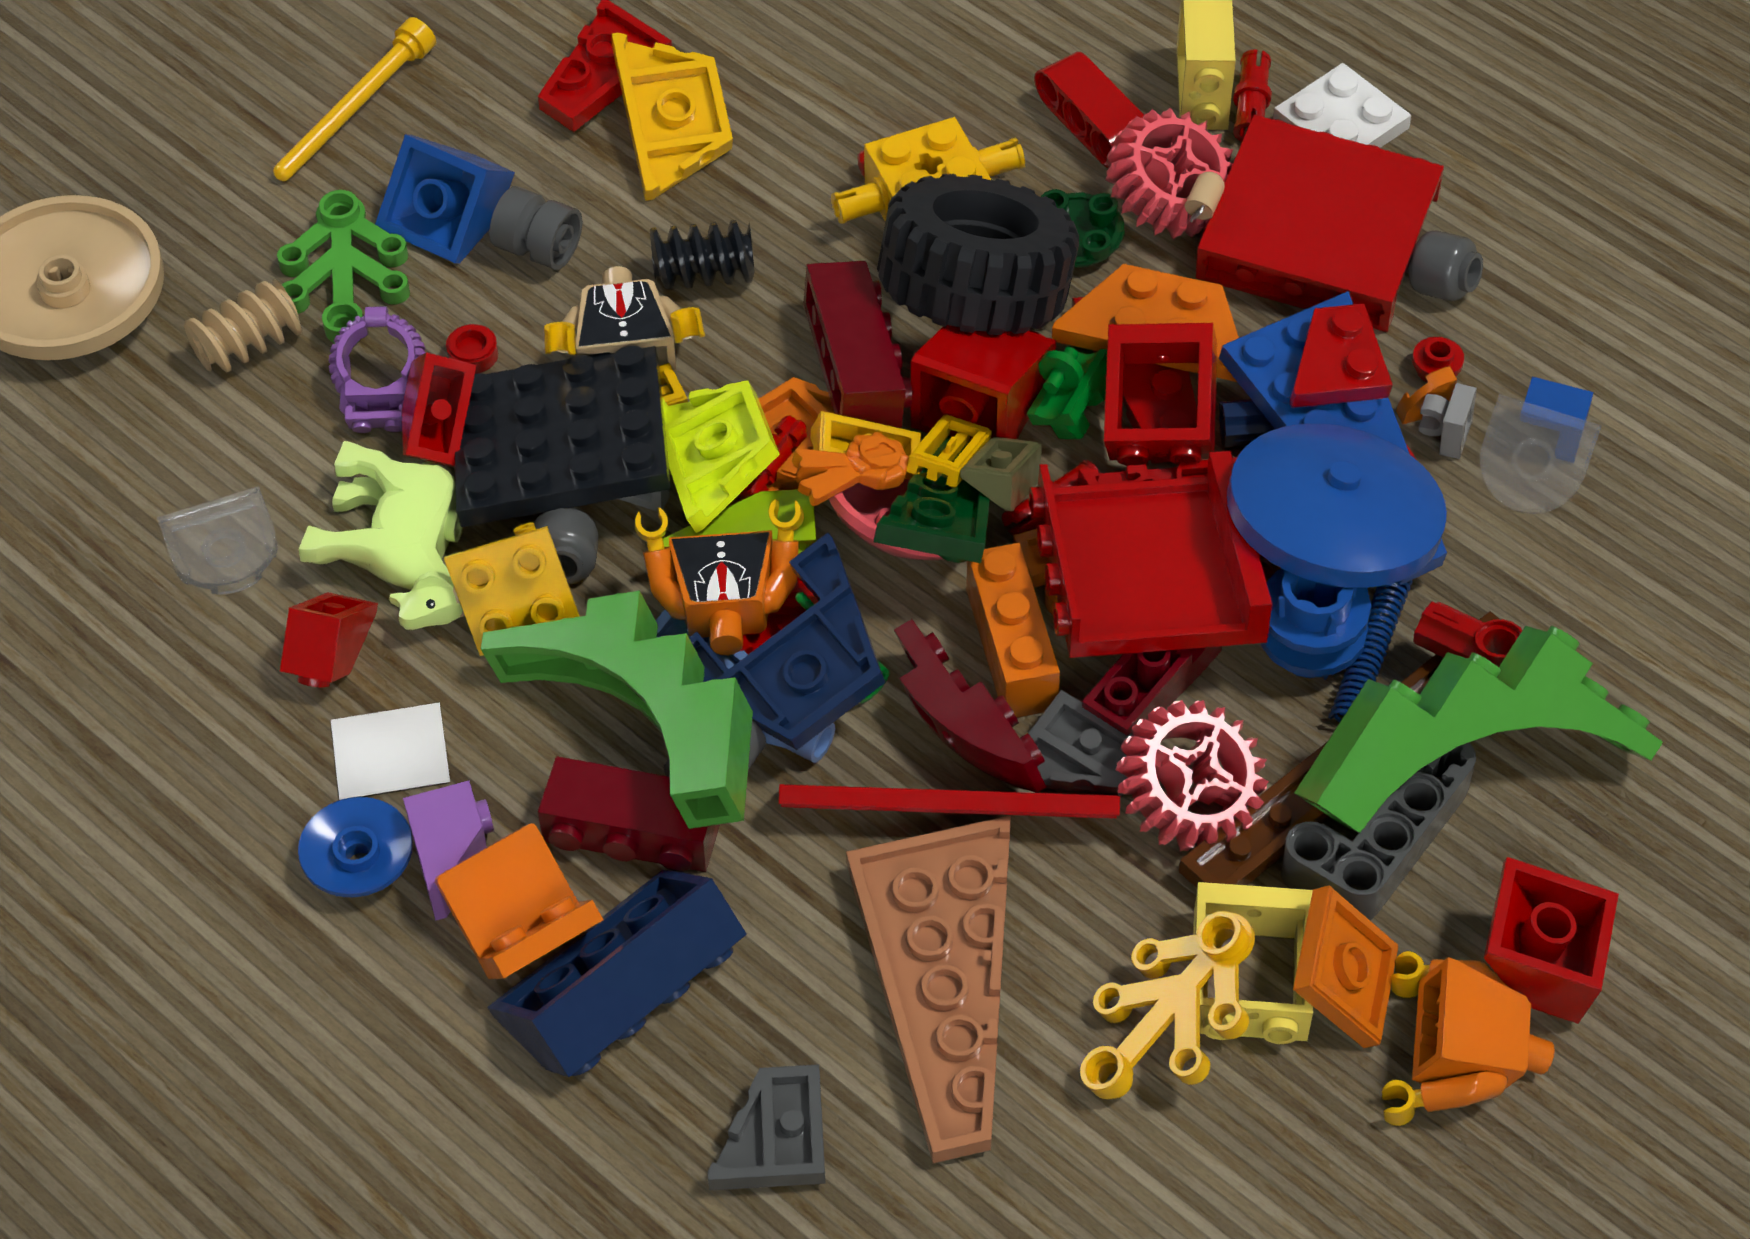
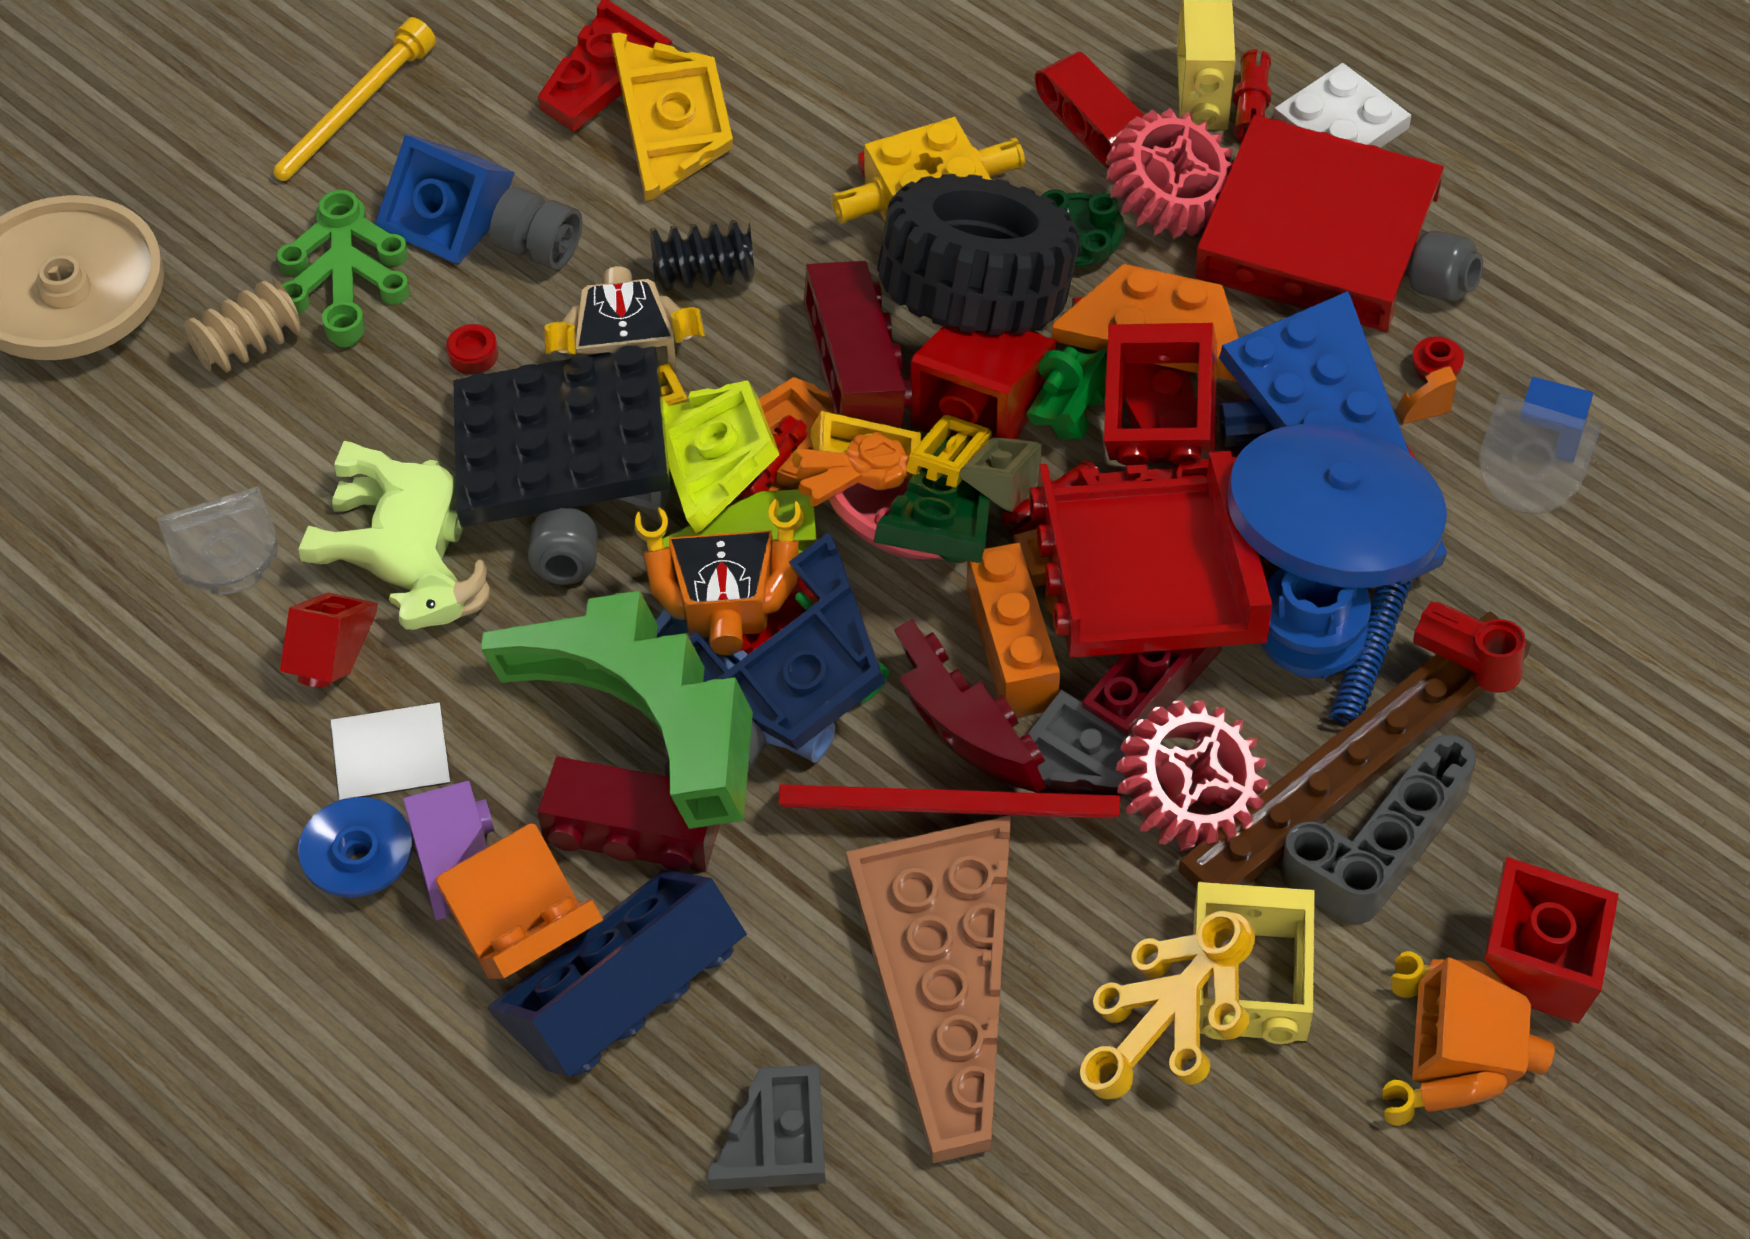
(367, 406): medium lavender piece -> none
(436, 407): red slope -> none
(511, 582): yellow hinge -> none
(1205, 196): tan piece -> none
(1340, 359): red wing -> none
(1346, 967): orange plate -> none
(1397, 731): bright green arch -> none
(1449, 419): light grey tile -> none

